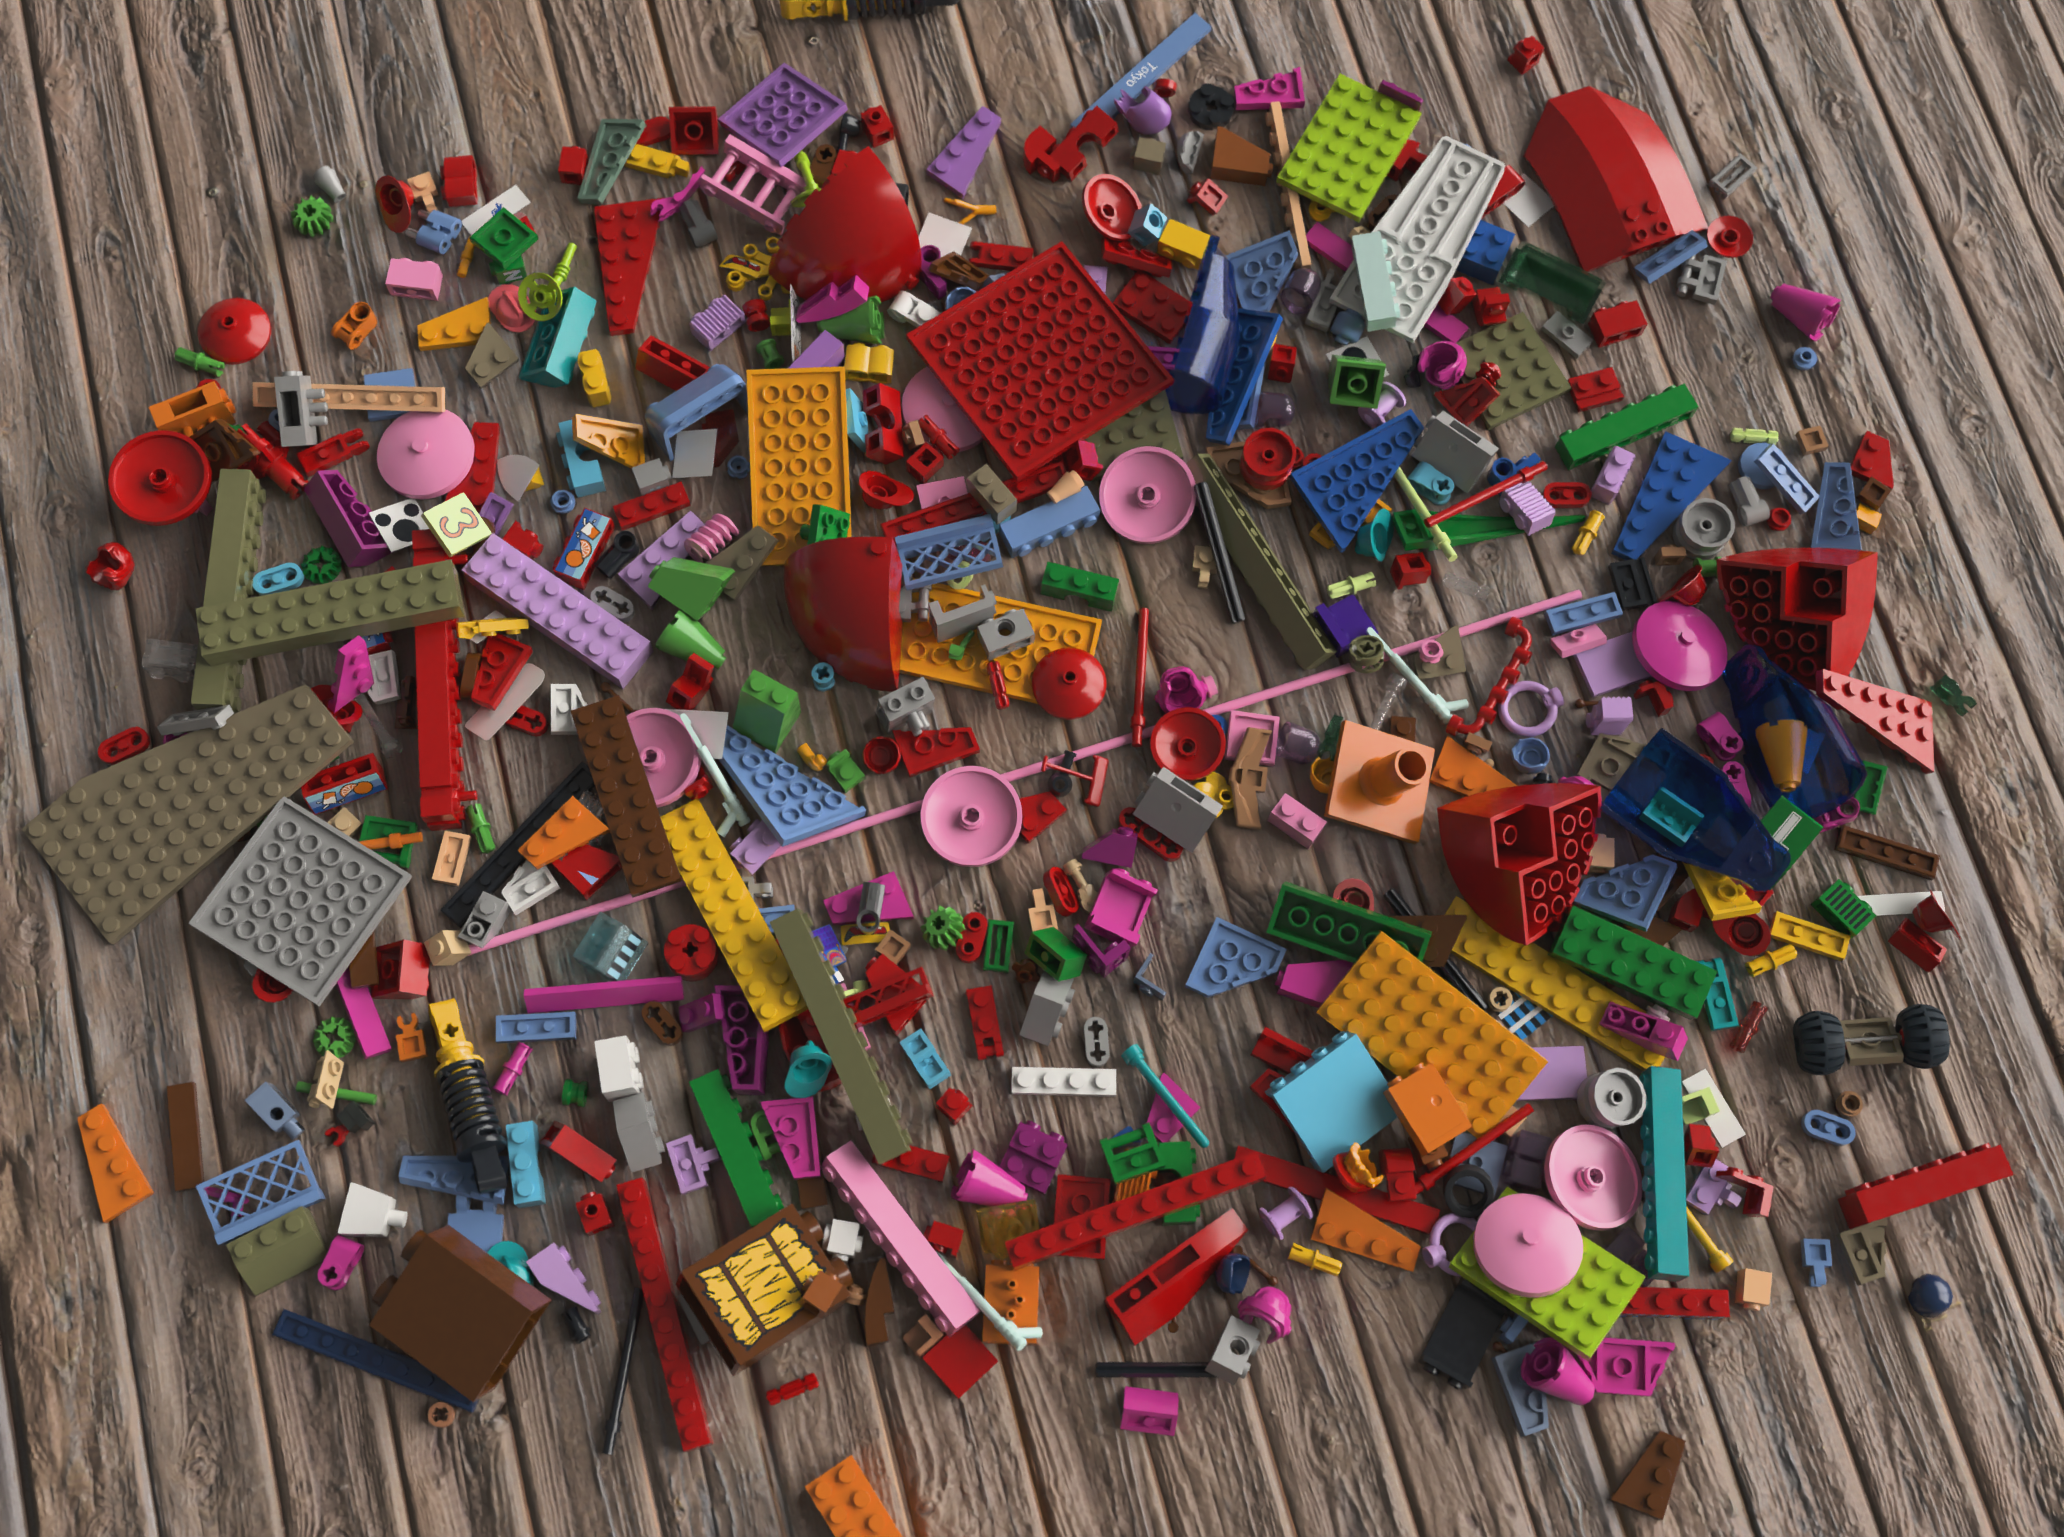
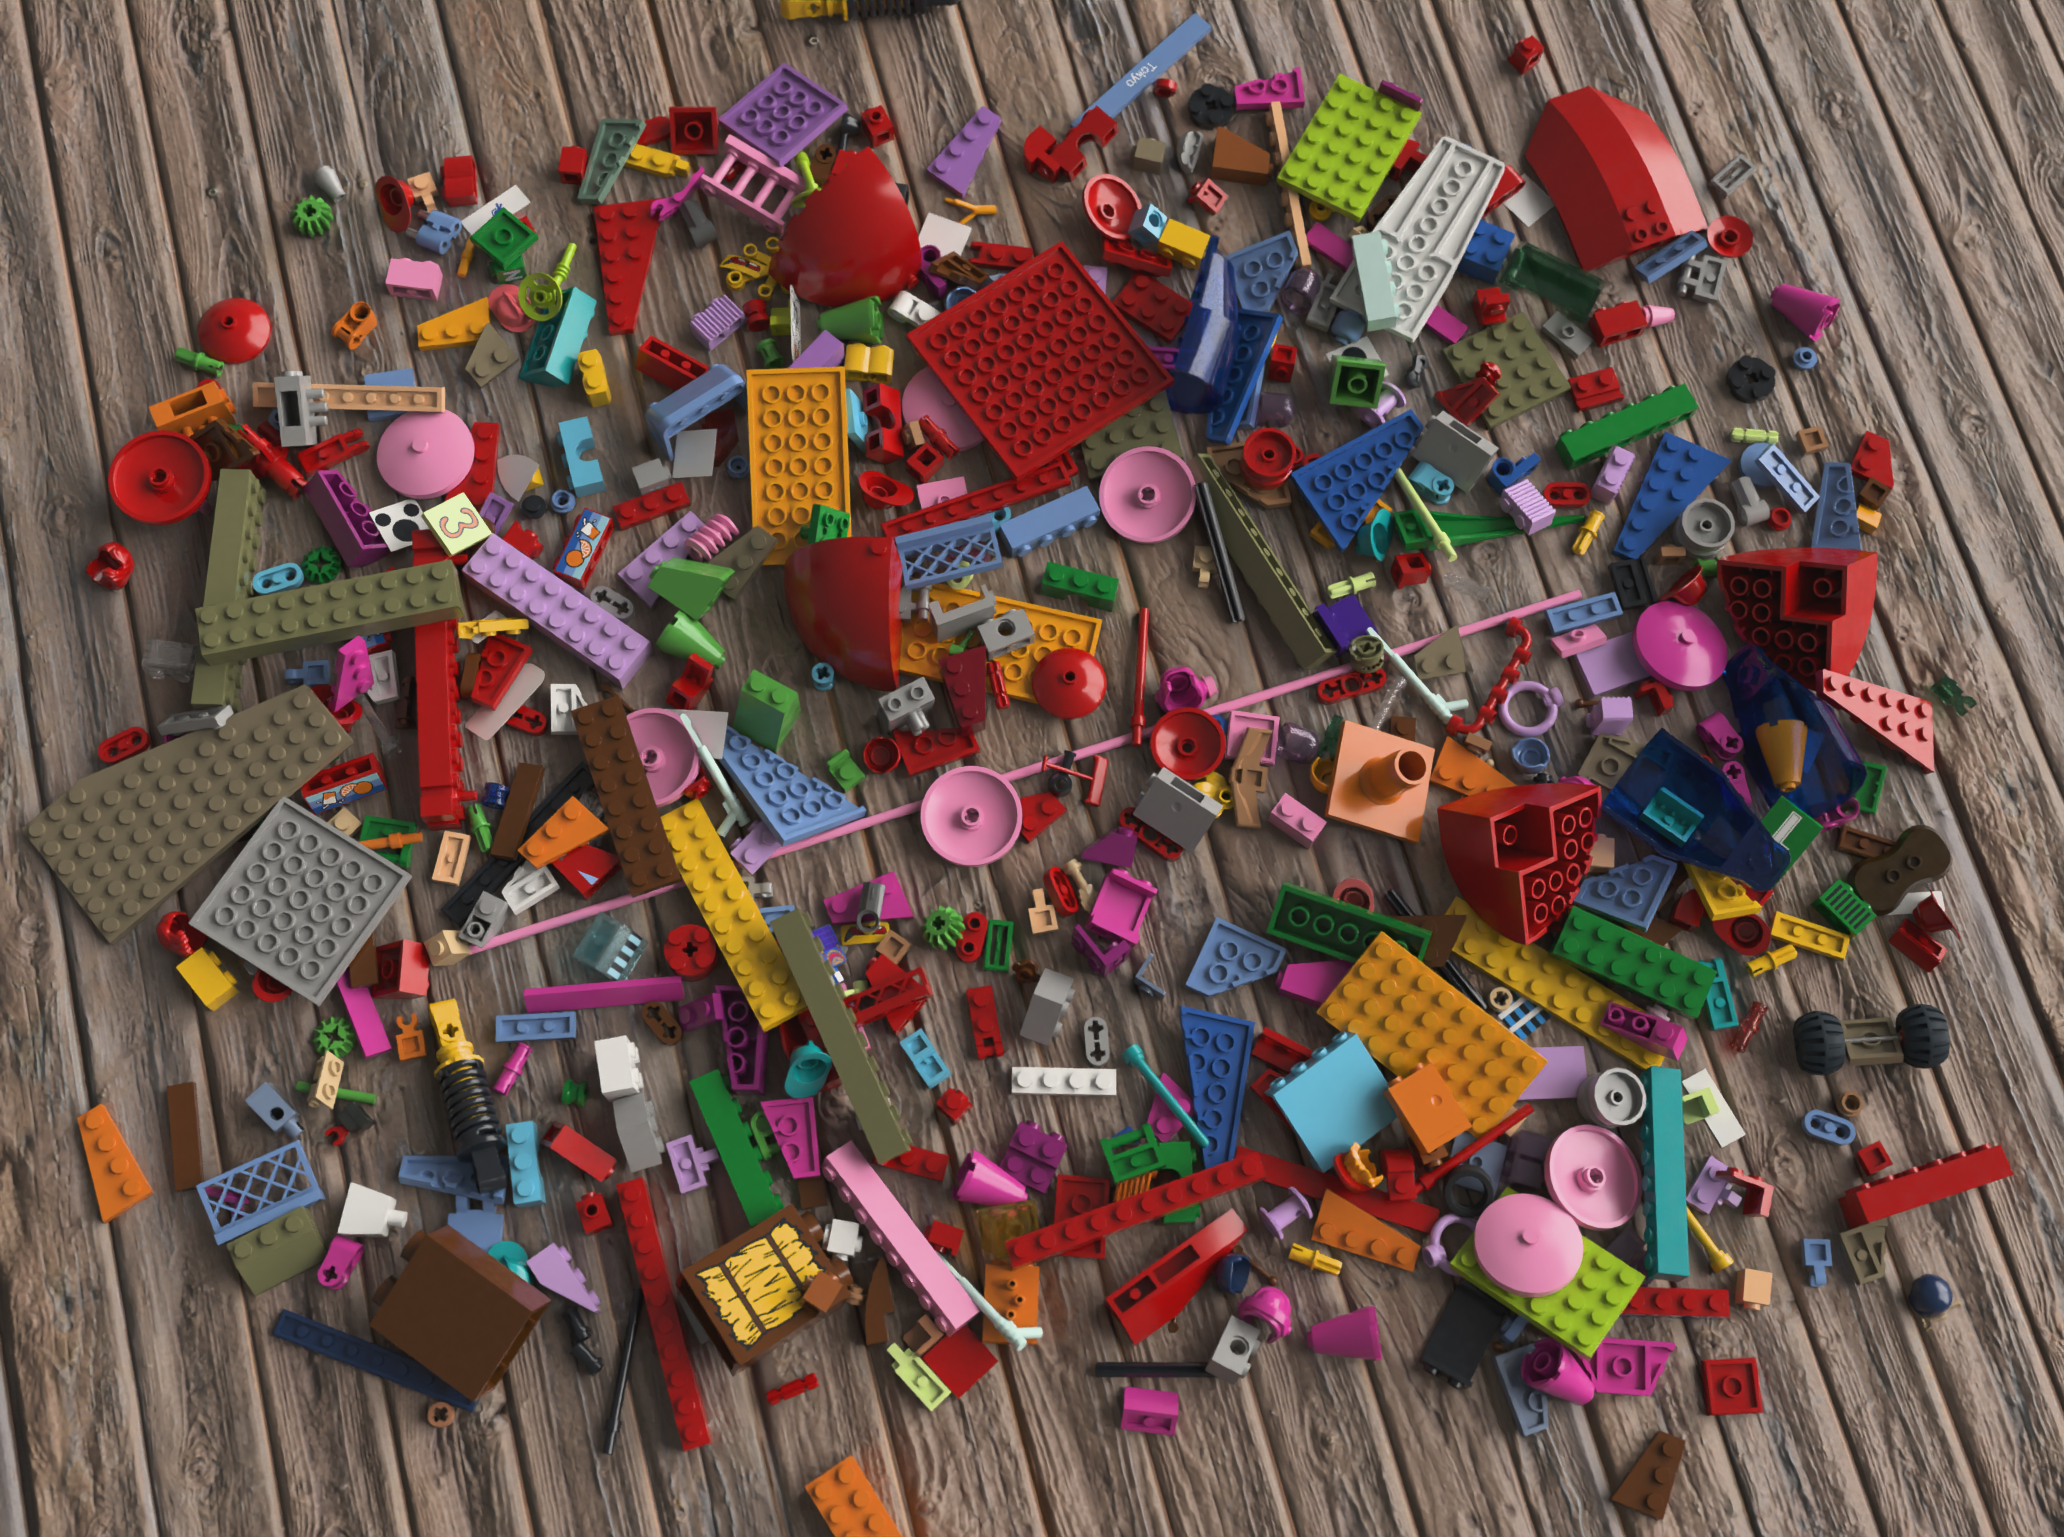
(178, 935): none -> red hair
(208, 978): none -> yellow brick
(312, 674): none -> medium blue plate
(495, 795): none -> clear blue wheel
(517, 811): none -> reddish brown tile
(533, 506): none -> black plate
(587, 1359): none -> black pin
(611, 438): light orange wing -> none
(615, 556): black piece -> none
(814, 762): light orange arm -> none
(833, 301): dark pink slope -> none
(918, 1377): none -> yellowish green hinge
(966, 688): none -> dark red wedge
(991, 494): dark tan brick -> none
(1055, 954): green brick -> none
(1067, 486): light nougat cone -> none
(1083, 460): red brick -> none
(1145, 117): medium lavender helmet -> none
(1217, 1068): none -> blue wing
(1331, 684): none -> red beam
(1348, 1335): none -> dark pink cone
(1430, 646): bright pink plate -> none
(1443, 363): dark pink helmet -> none
(1457, 295): red brick -> none
(1523, 476): red bar -> none
(1657, 315): none -> bright pink cone
(1699, 1146): red brick -> none
(1731, 1386): none -> red tile
(1756, 368): none -> black plate
(1873, 1158): none -> red plate
(1914, 860): none -> dark brown plate

